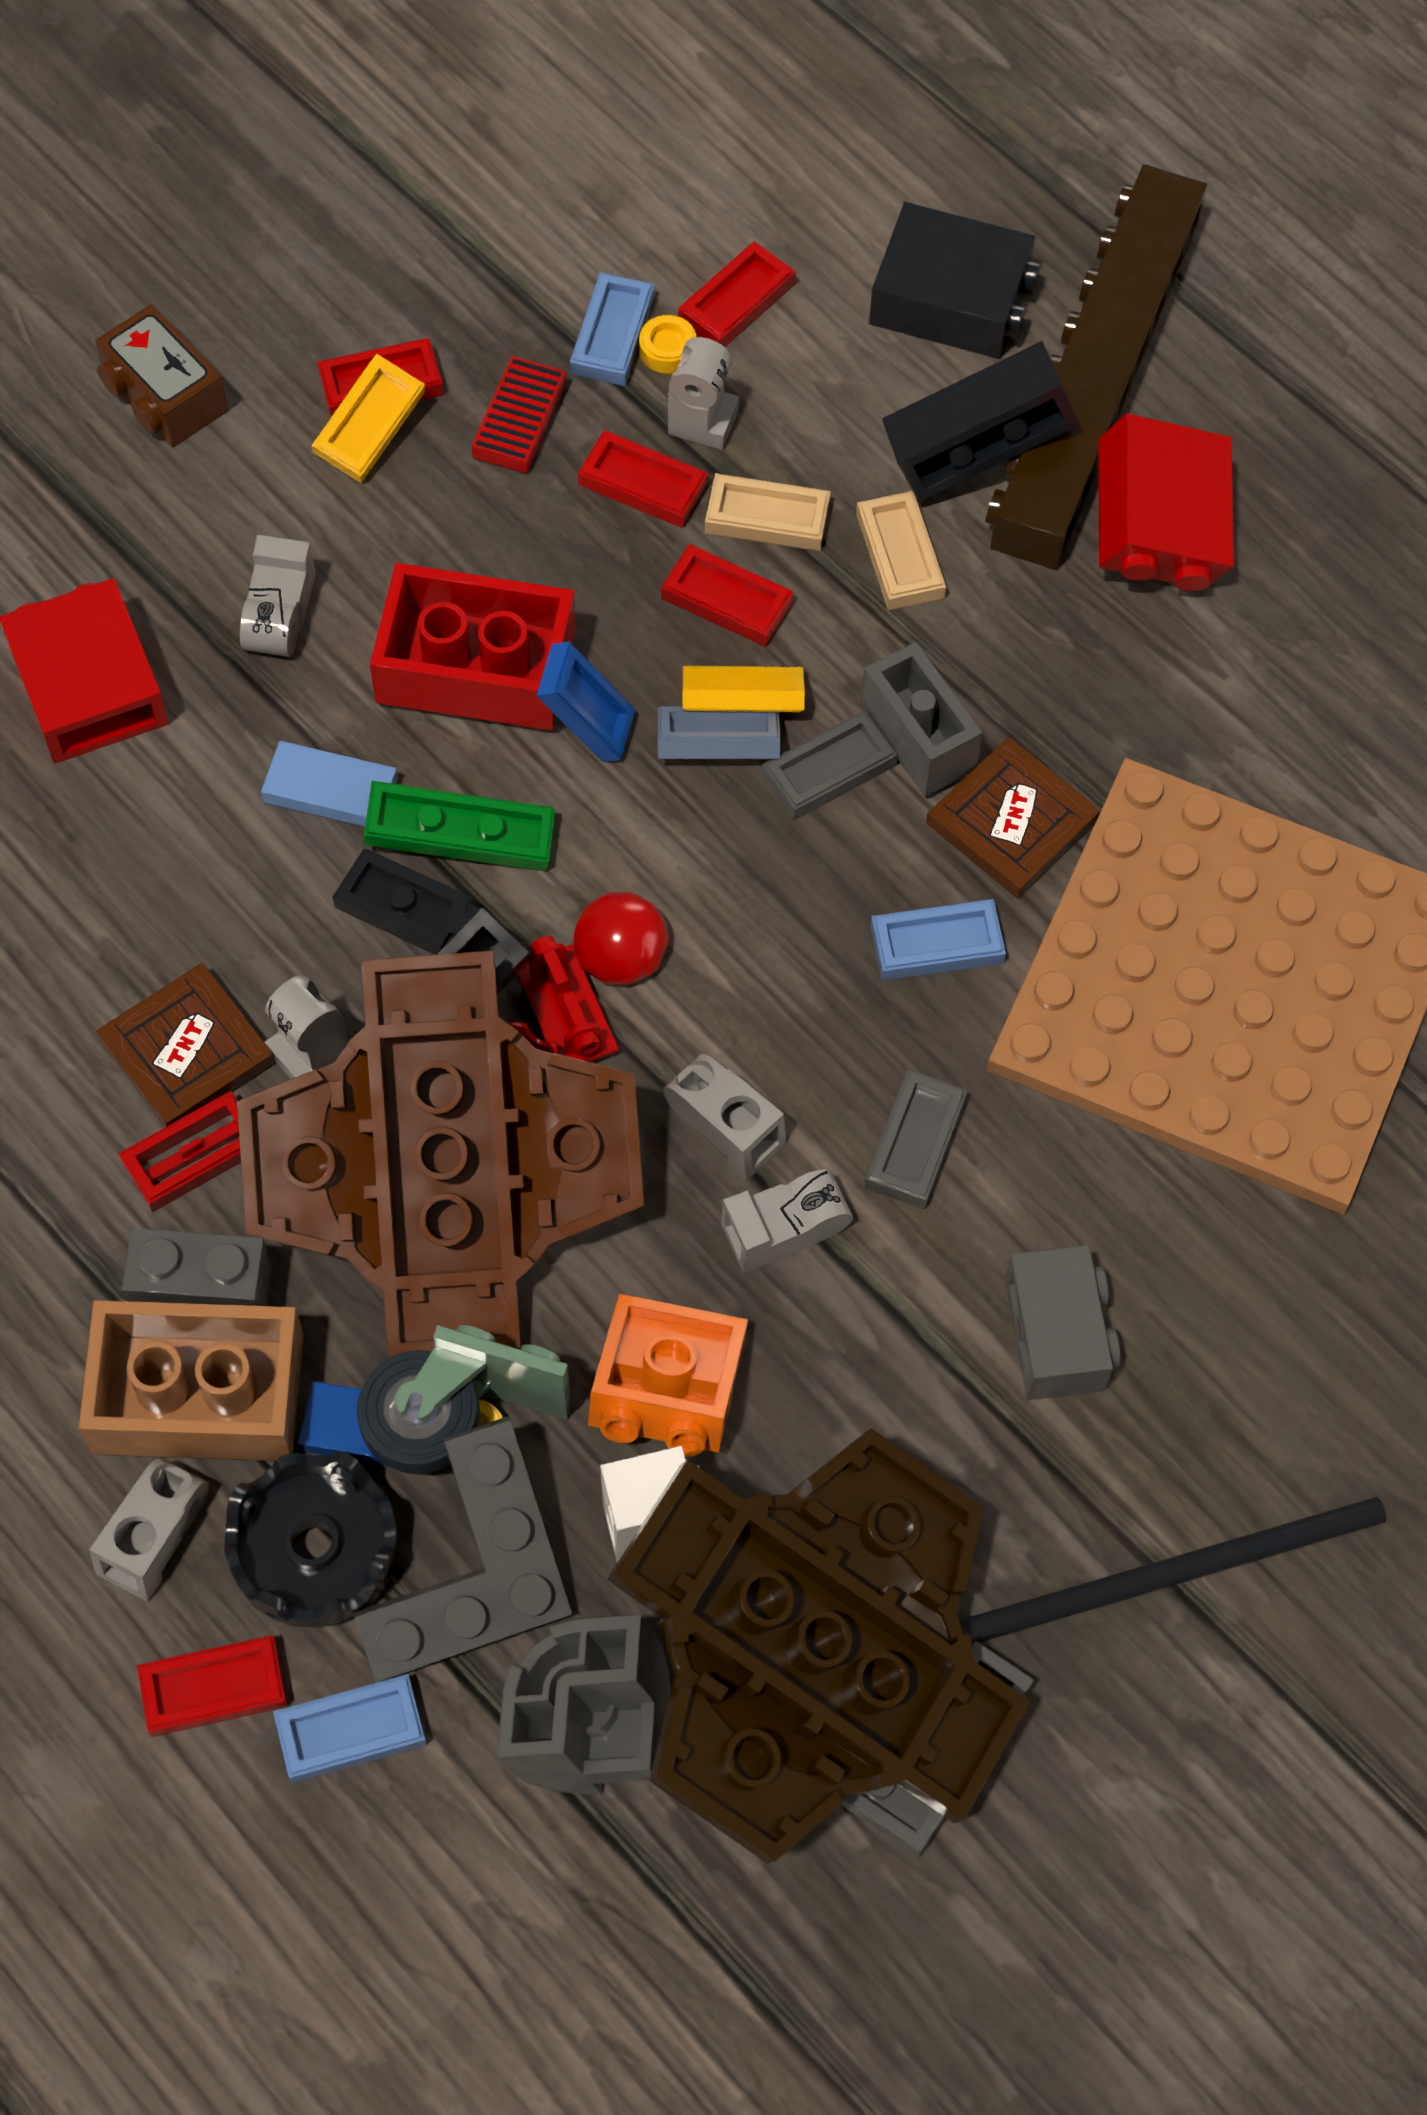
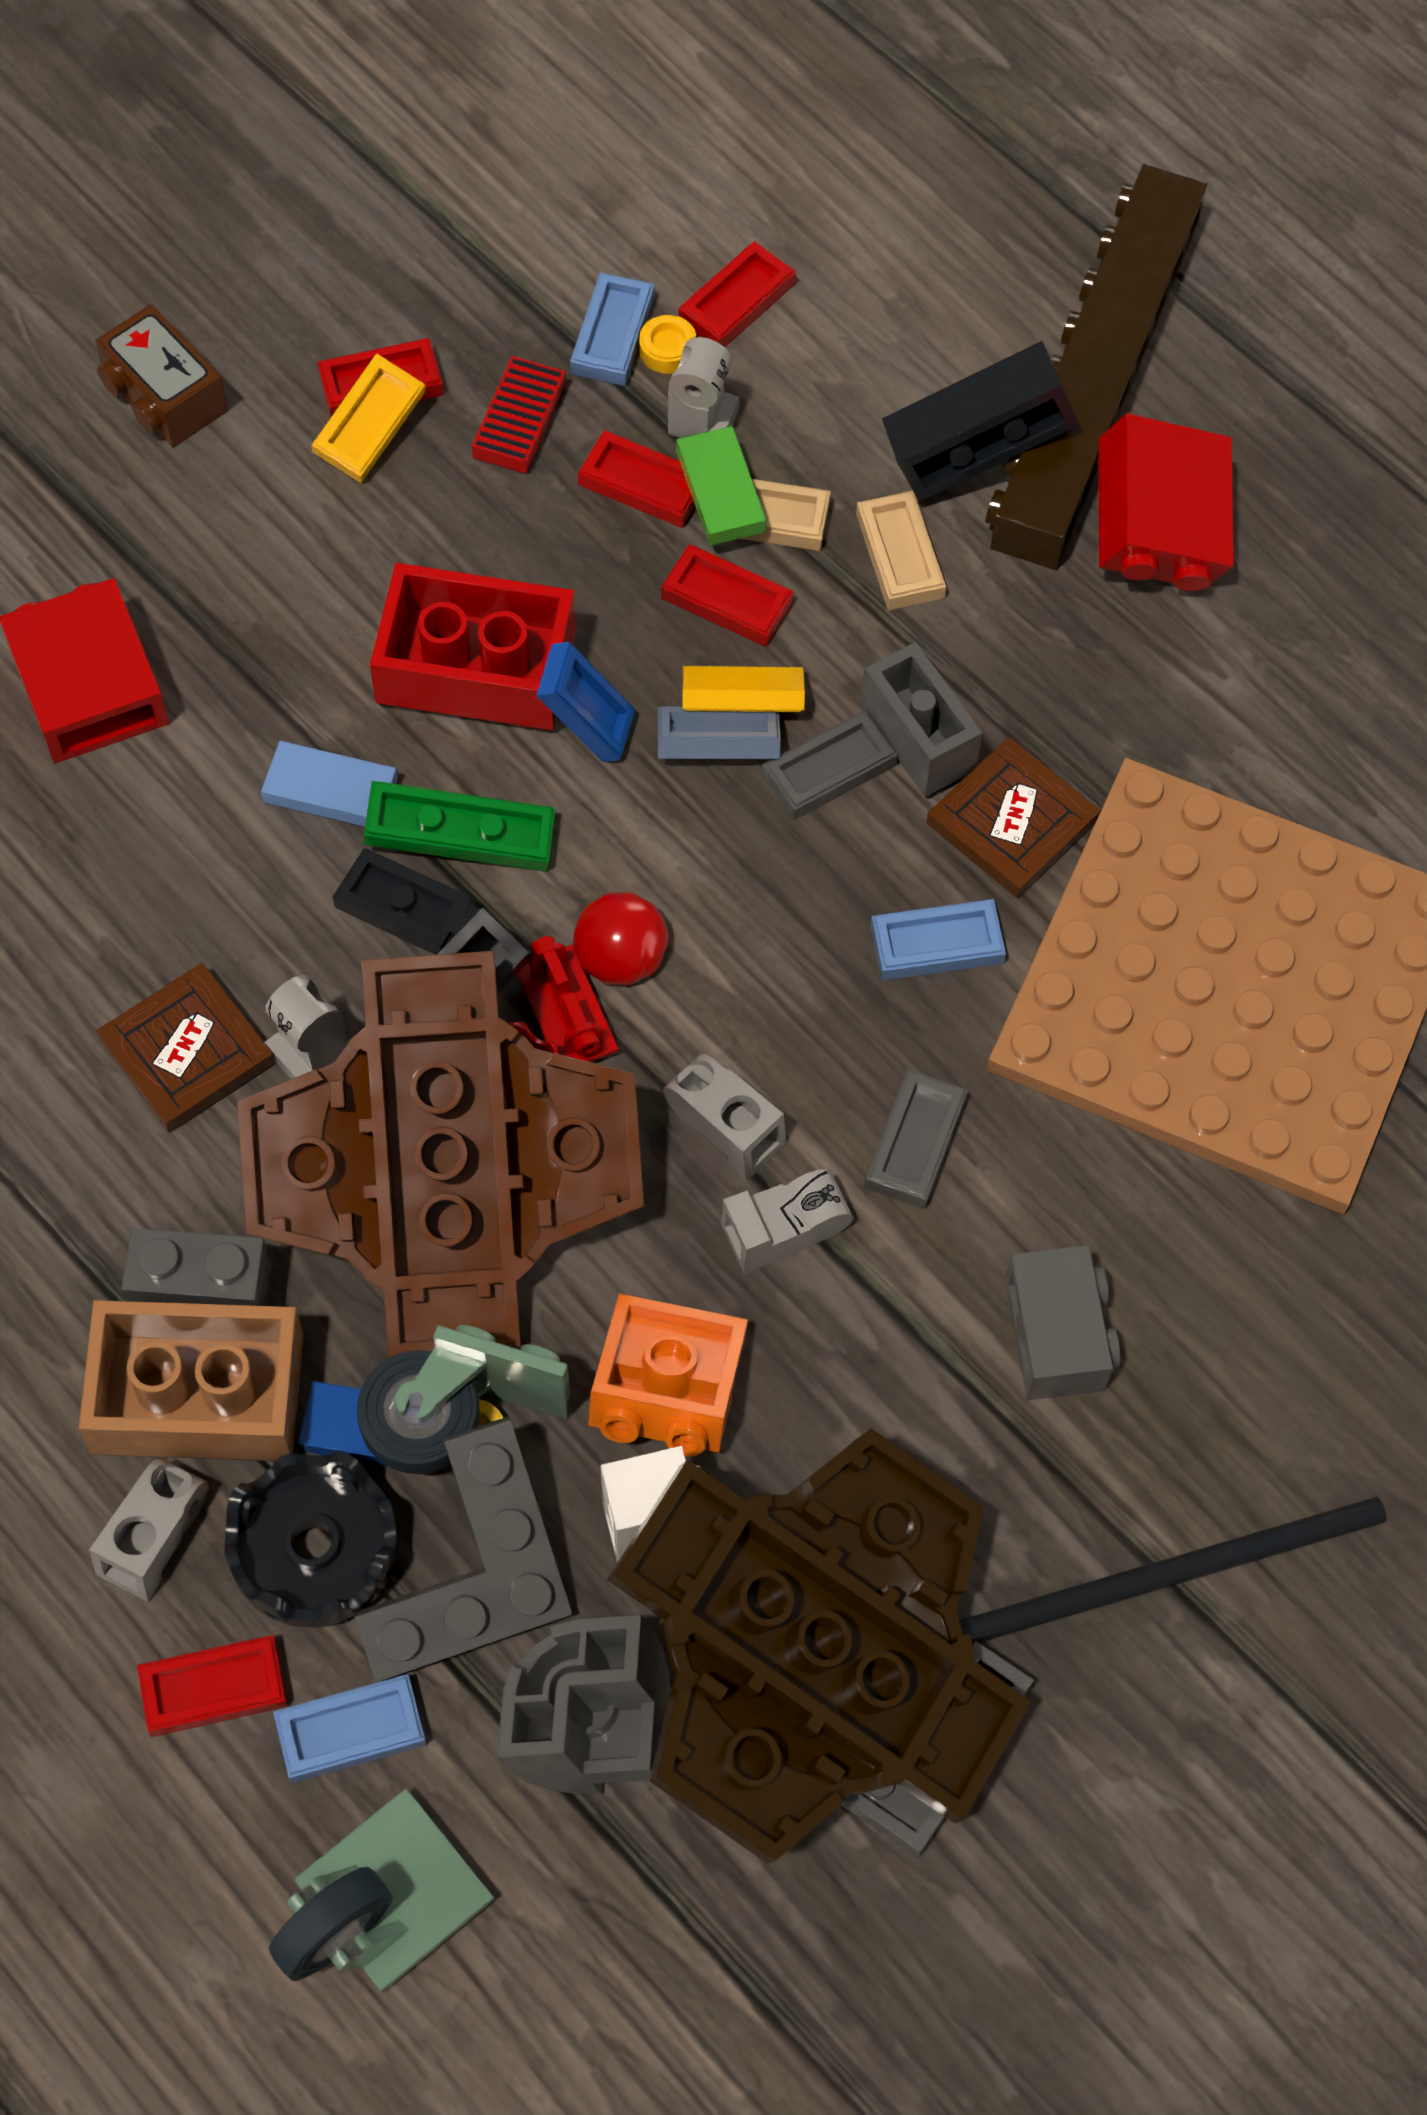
(175, 1133): red tile -> none
(277, 596): light grey leg -> none
(379, 1899): none -> sand green plate
(720, 485): none -> bright green tile
(954, 280): black brick -> none

